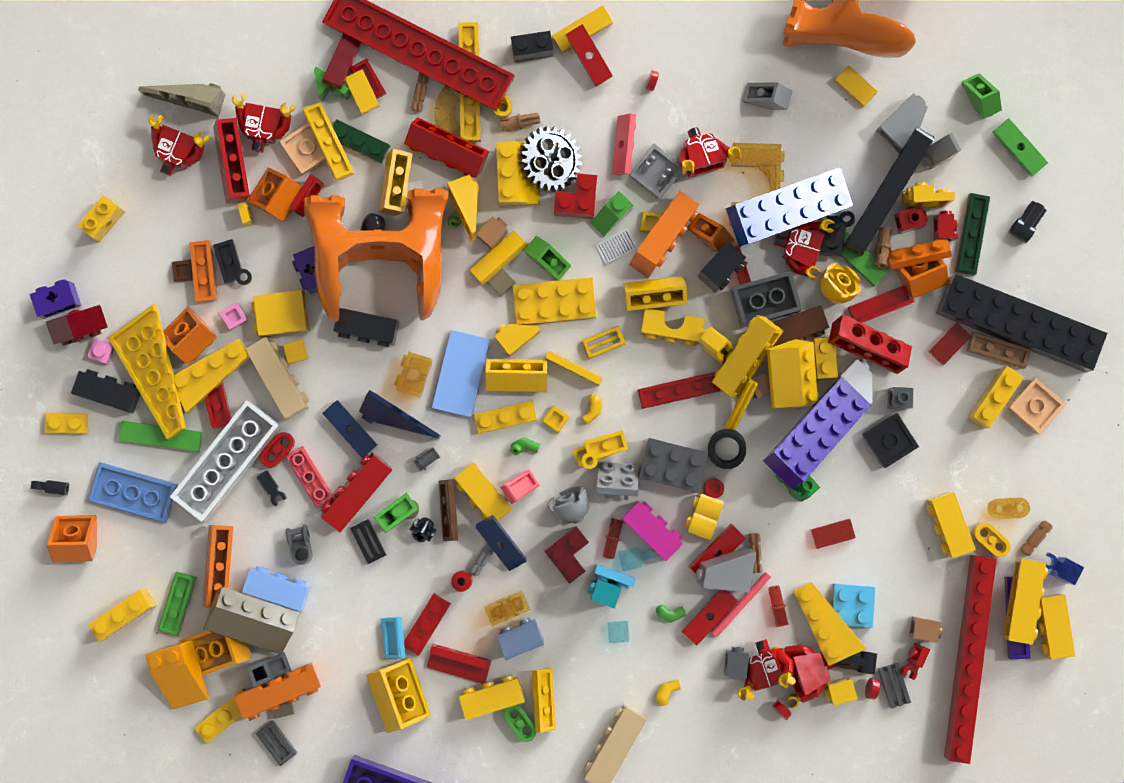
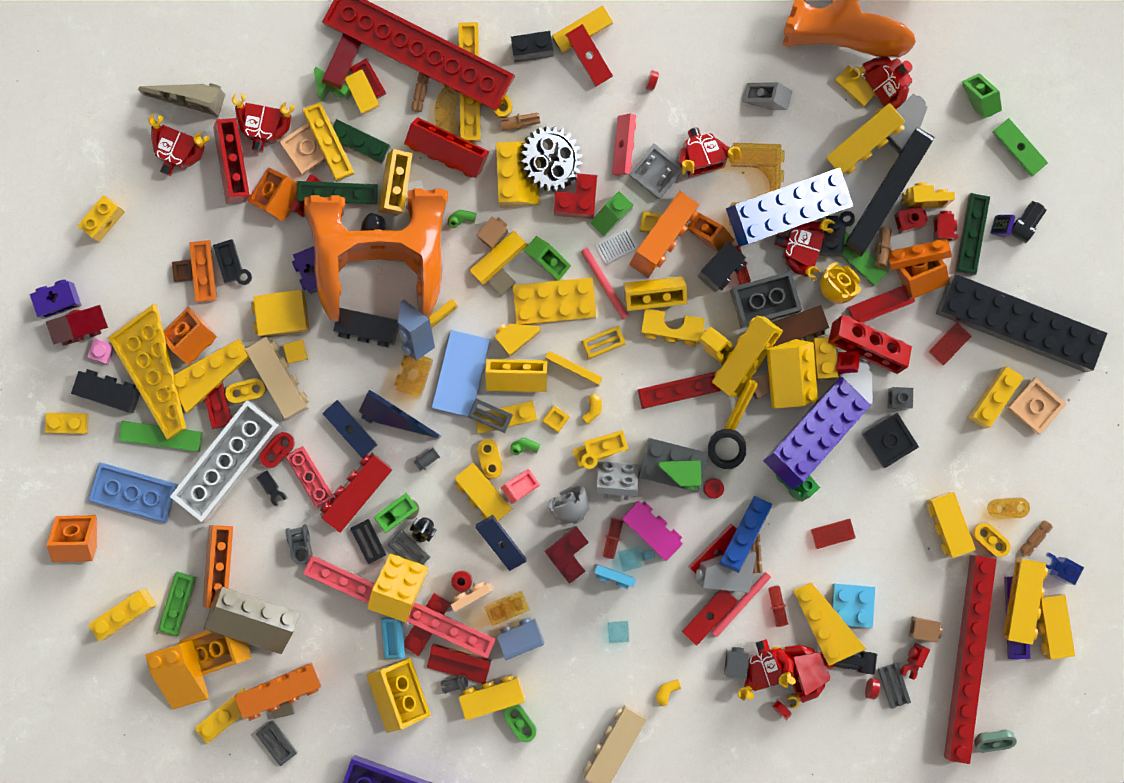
(52, 487): black bar -> none
(233, 316): bright pink plate -> none
(245, 214): yellow tile -> none
(246, 390): none -> yellow plate
(268, 669): dark grey brick -> none
(276, 588): light blue brick -> none
(352, 192): none -> dark green tile
(397, 588): none -> yellow brick
(403, 545): none -> dark grey tile
(414, 331): none -> sand blue slope
(420, 615): none -> coral plate
(443, 312): none -> yellow tile
(448, 510): reddish brown tile -> none
(457, 683): none -> dark grey pin
(464, 195): yellow slope -> none
(474, 409): none -> dark grey tile
(477, 592): none -> light nougat plate
(481, 560): light grey axle -> none
(490, 458): none -> yellow plate
(543, 700): yellow plate -> none
(604, 283): none -> coral bar
(604, 592): teal brick -> none
(668, 615): bright green arm -> none
(683, 473): none -> bright green slope
(705, 516): yellow brick -> none
(746, 534): none -> blue plate
(840, 691): yellow brick -> none
(848, 362): none -> red plate
(866, 138): none -> yellow brick
(887, 79): none -> red torso
(941, 151): light grey slope -> none
(995, 741): none -> sand green plate
(998, 350): medium nougat tile -> none
(1002, 225): none -> slope

